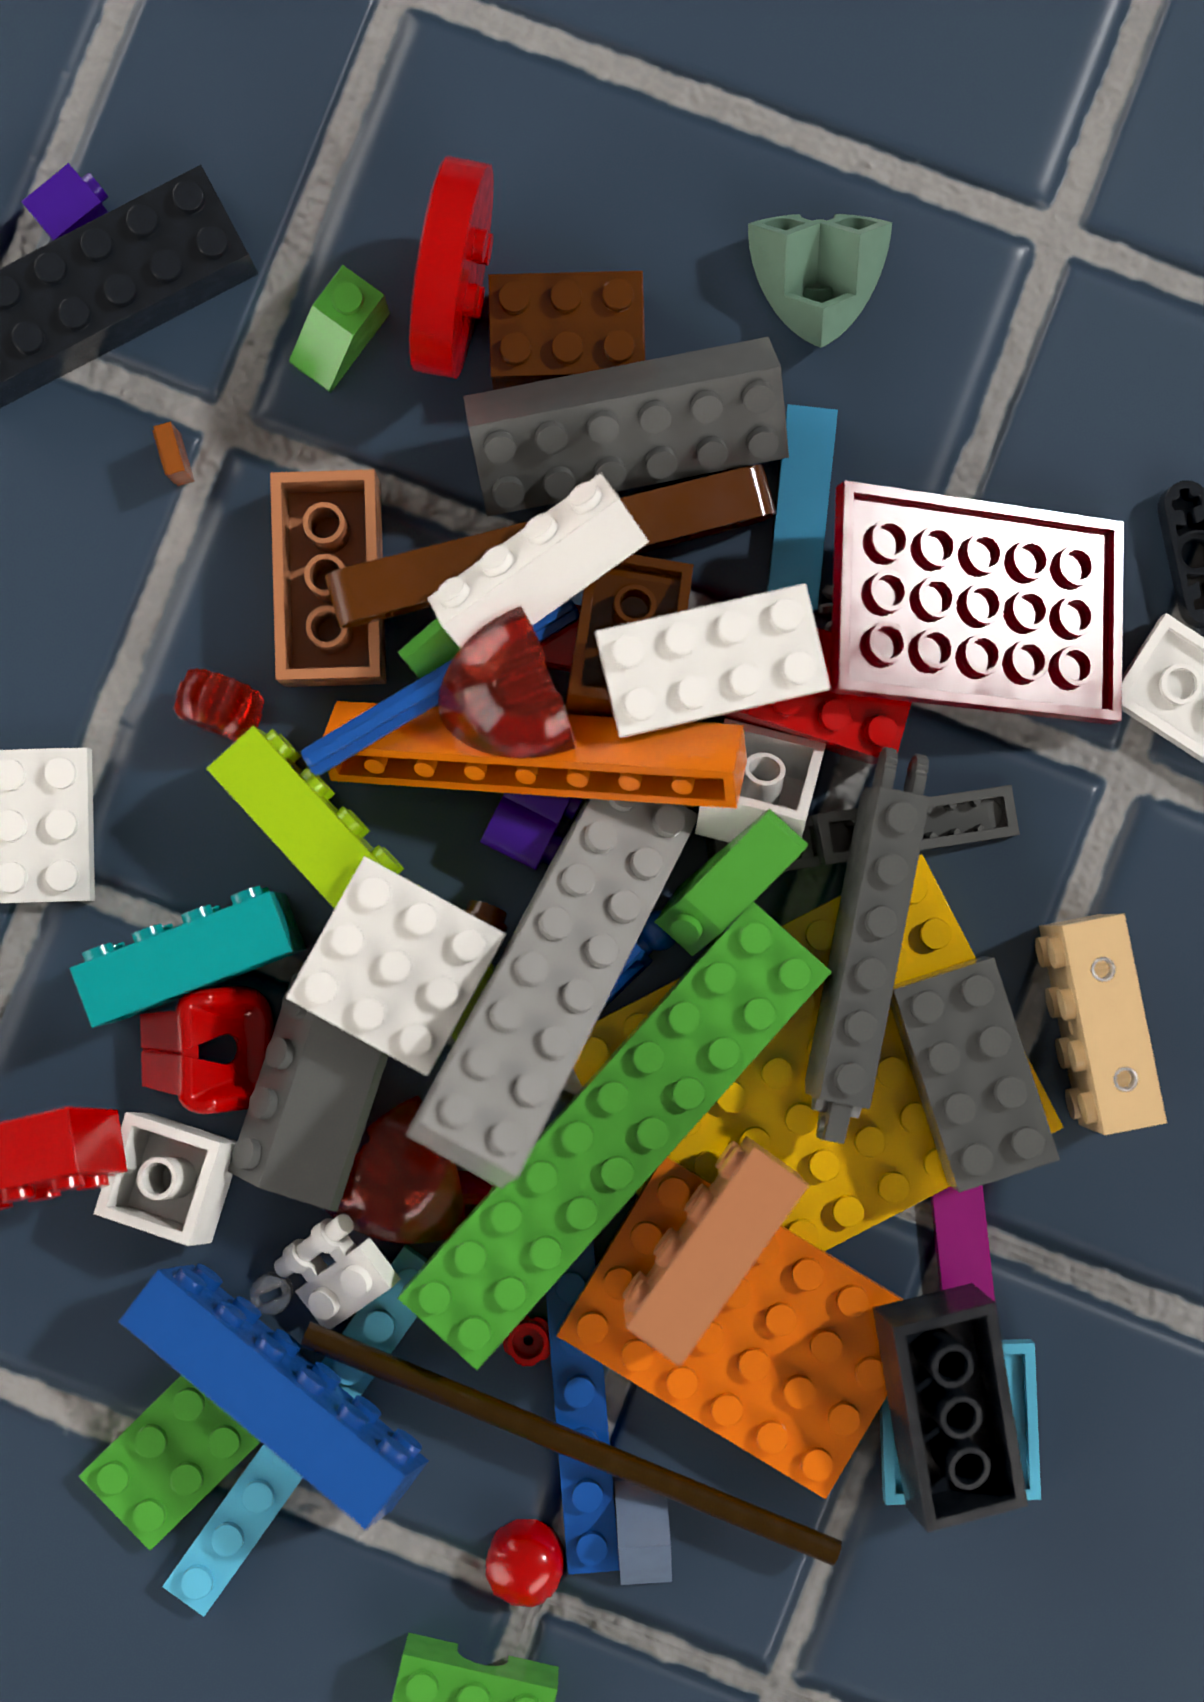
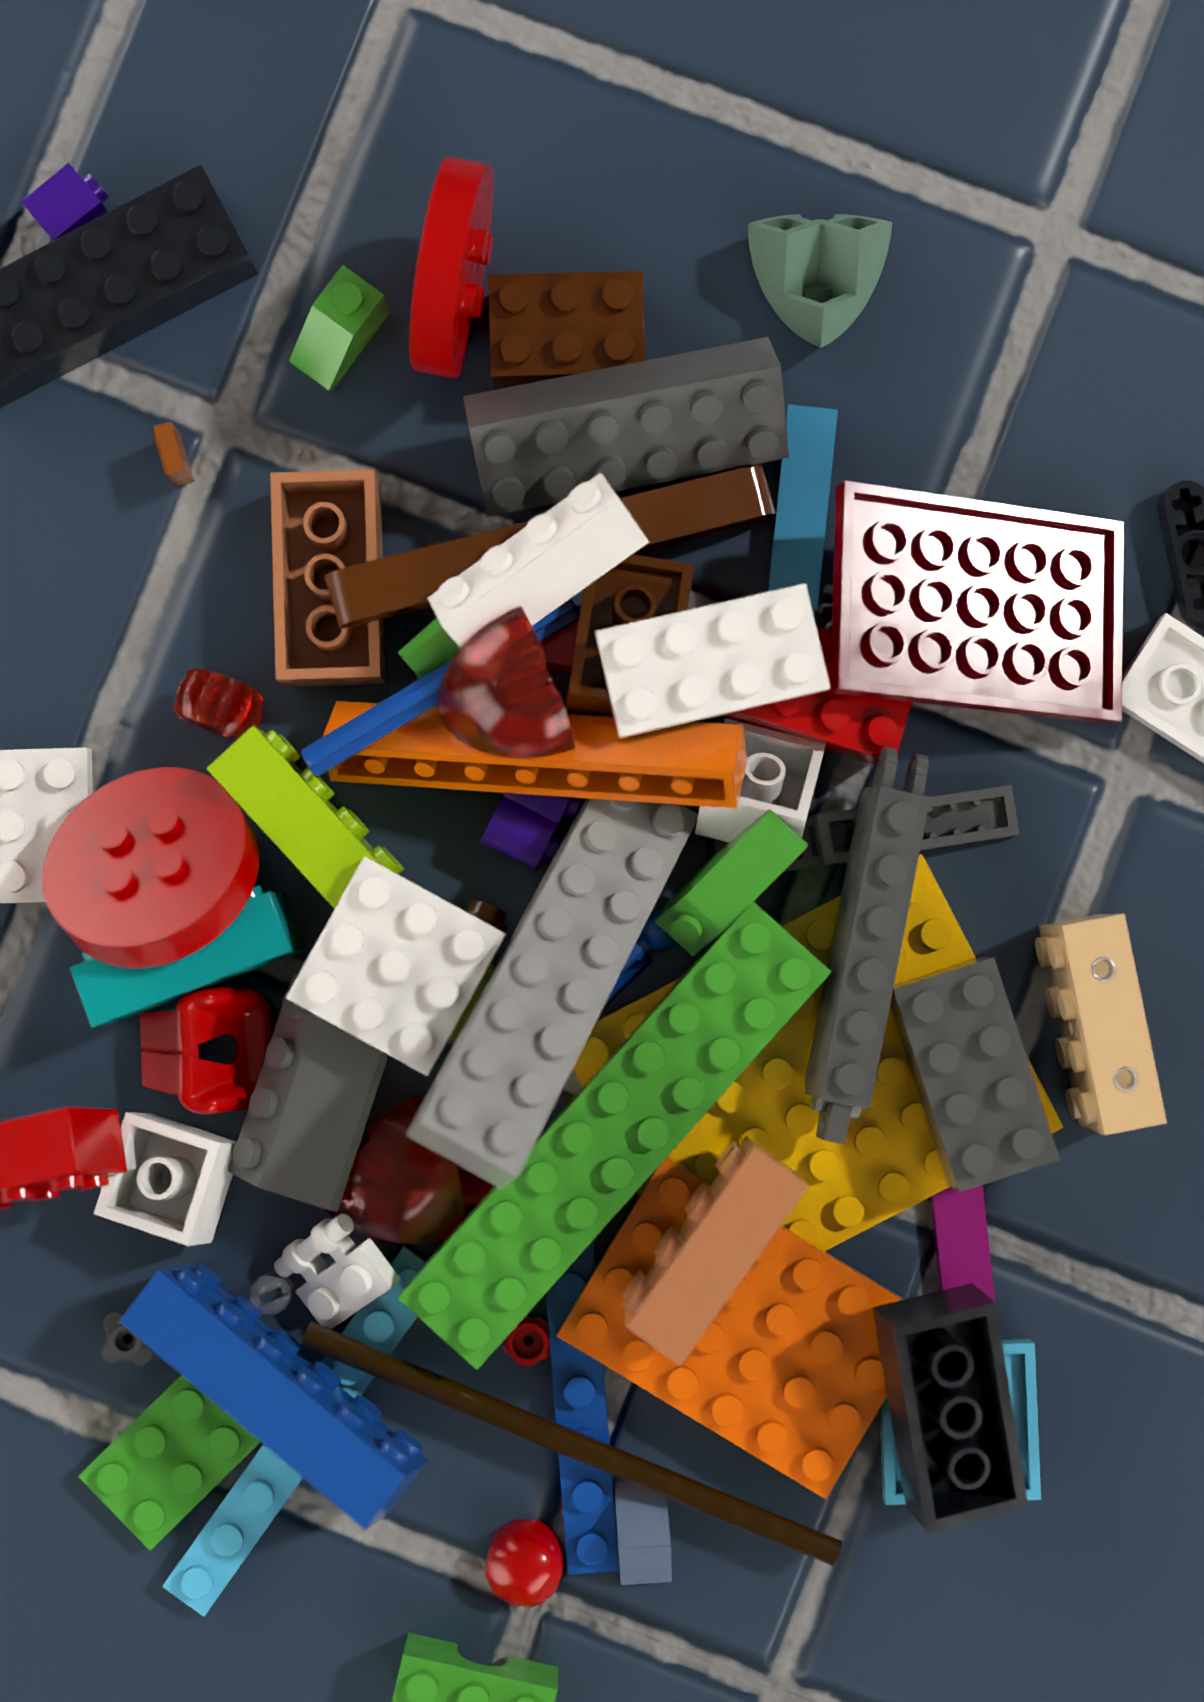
(117, 1348): none -> dark grey plate
(151, 867): none -> brick

